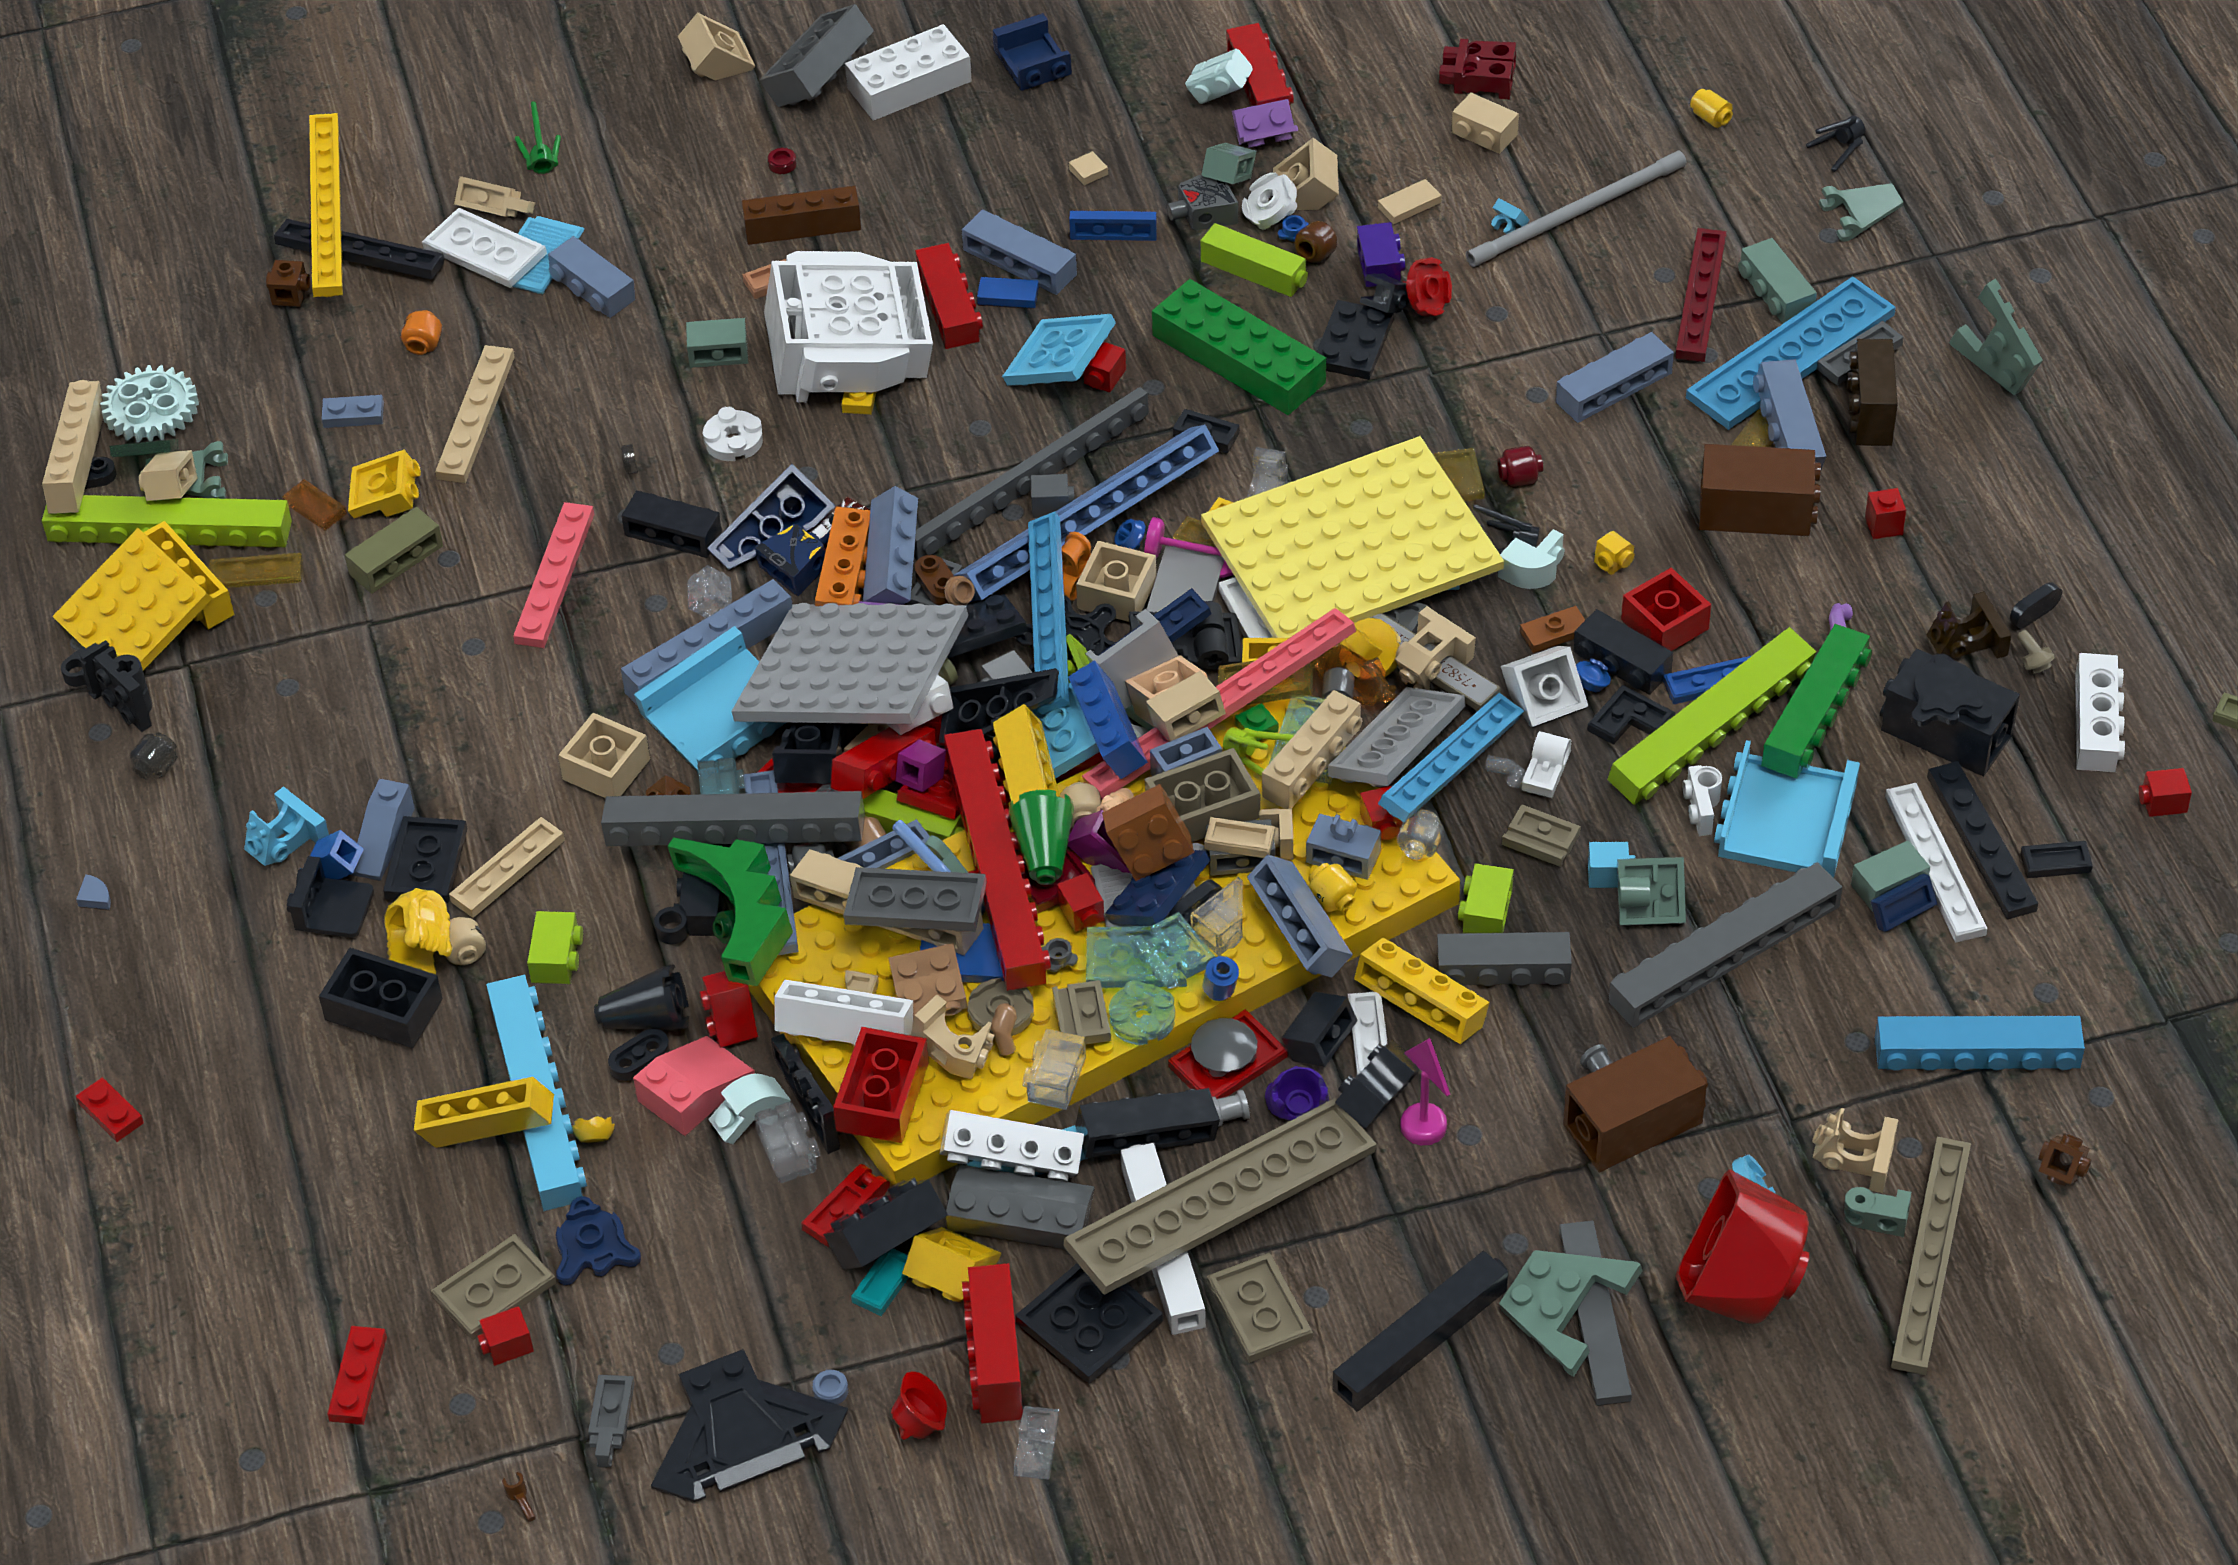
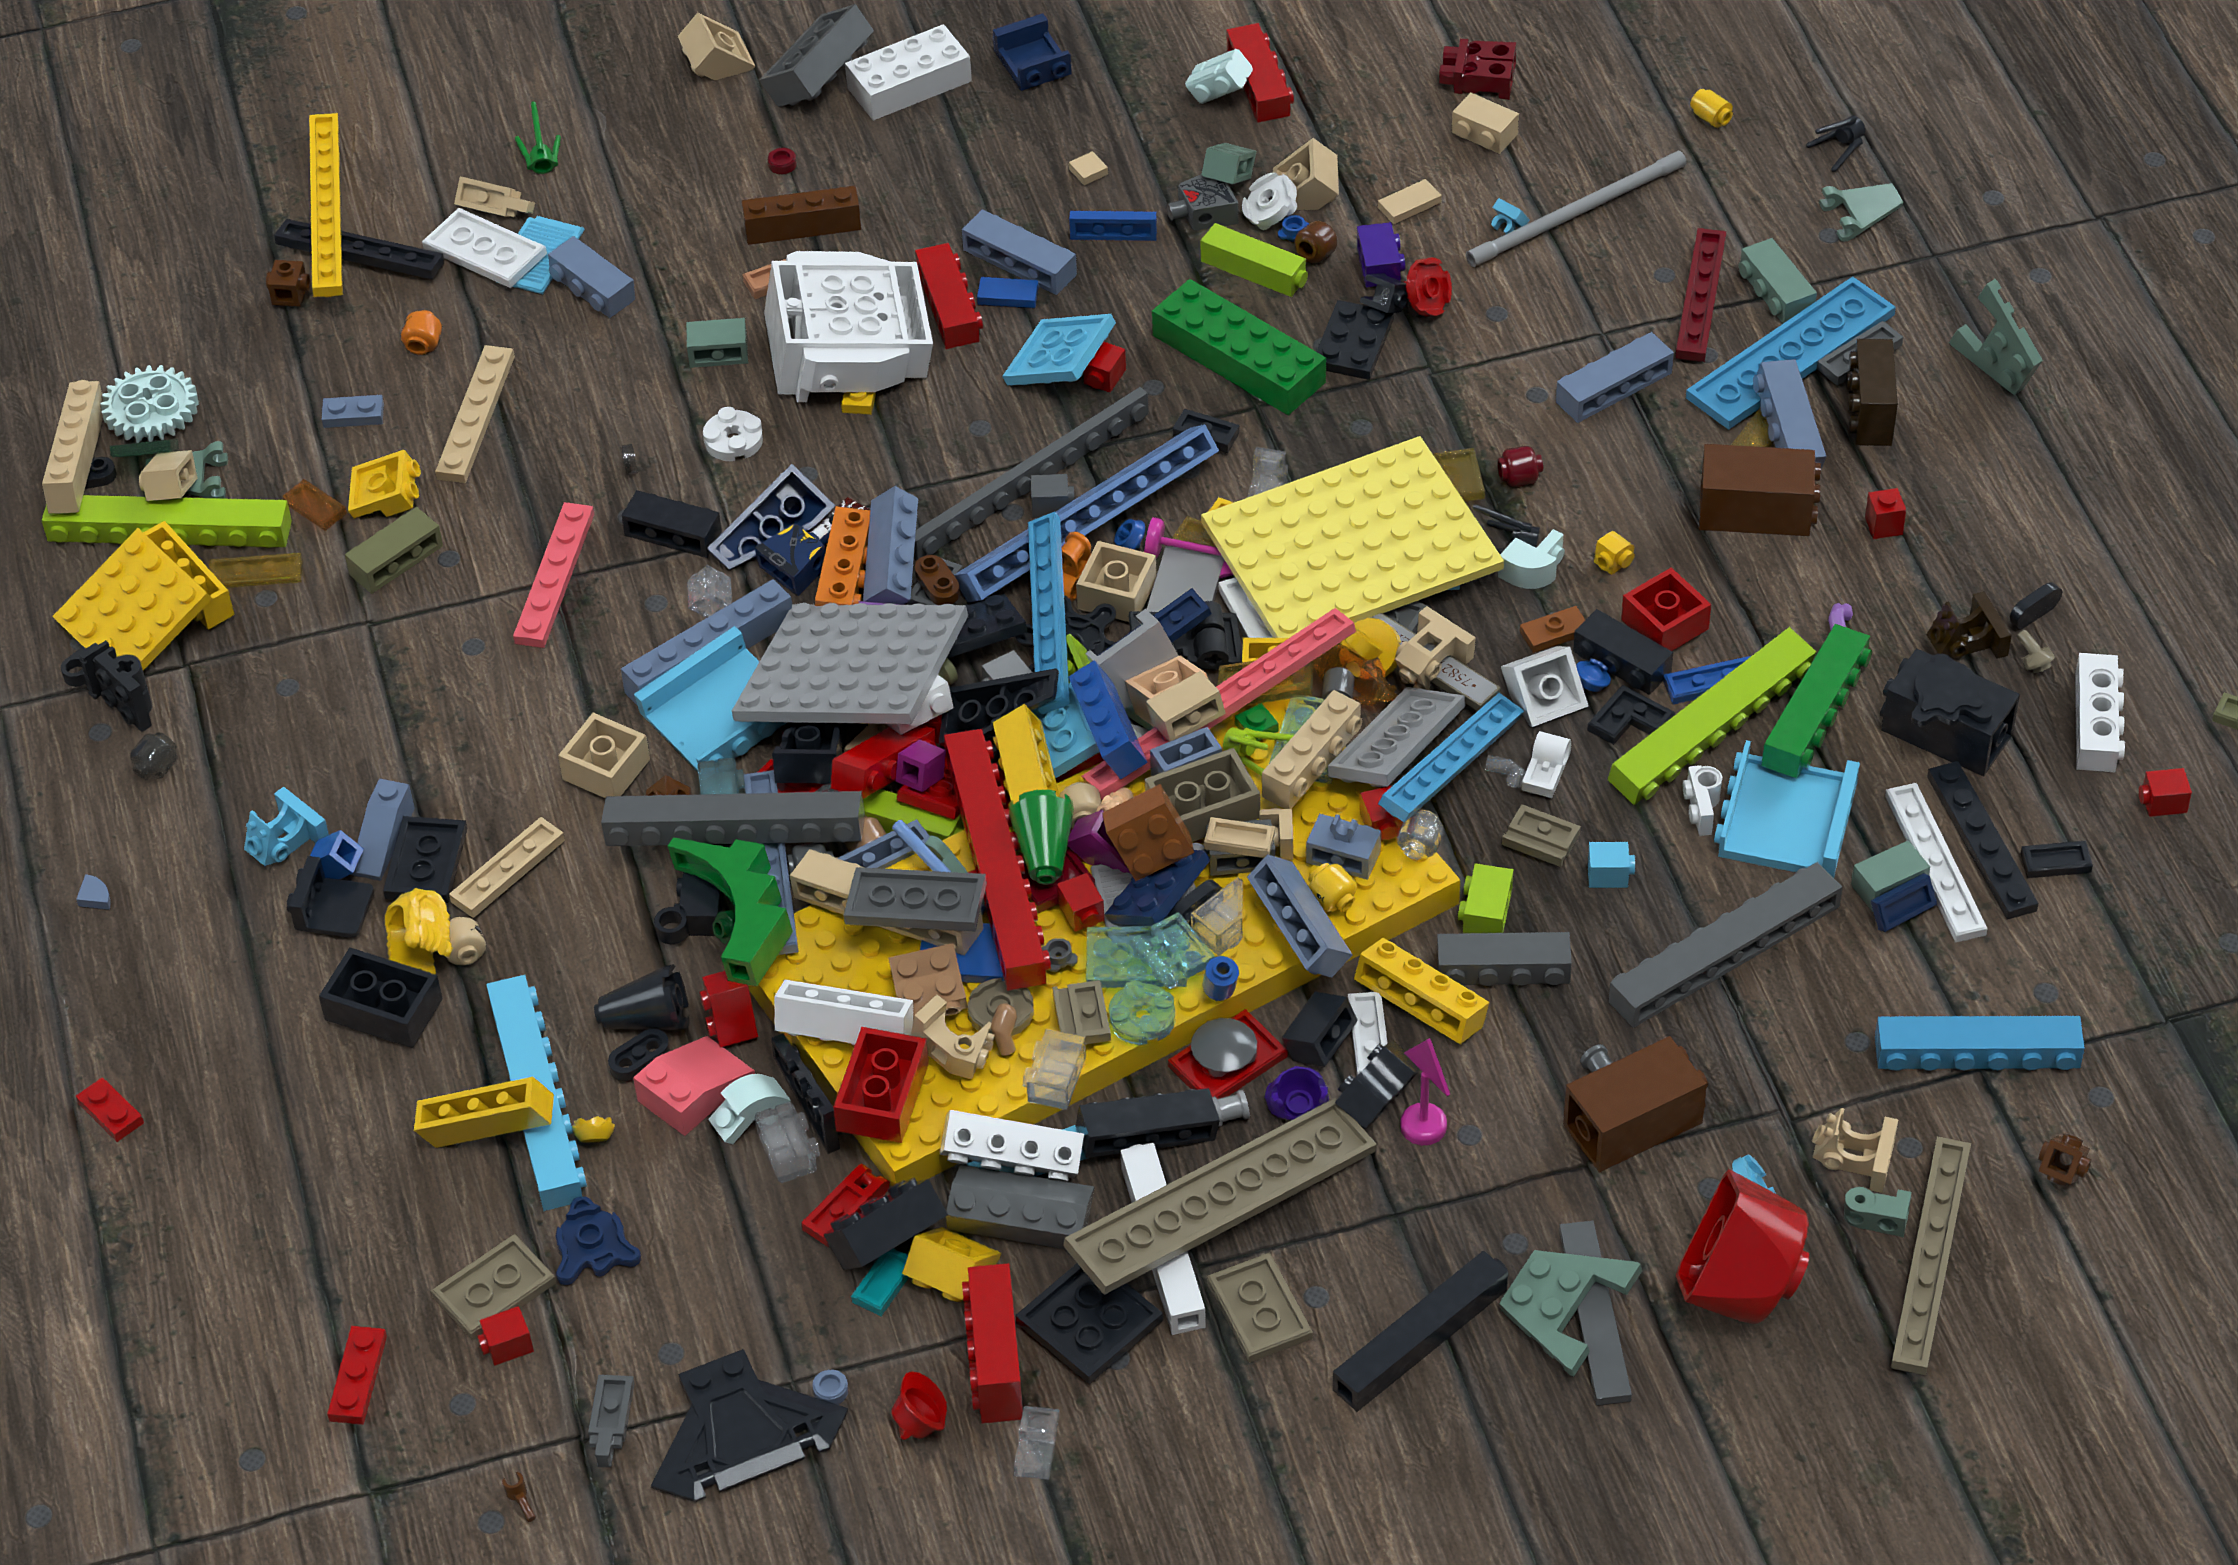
(554, 947): lime brick -> none
(861, 982): tan tile -> none
(959, 590): medium nougat plate -> none
(1264, 122): medium lavender bracket -> none
(1651, 890): sand green plate -> none

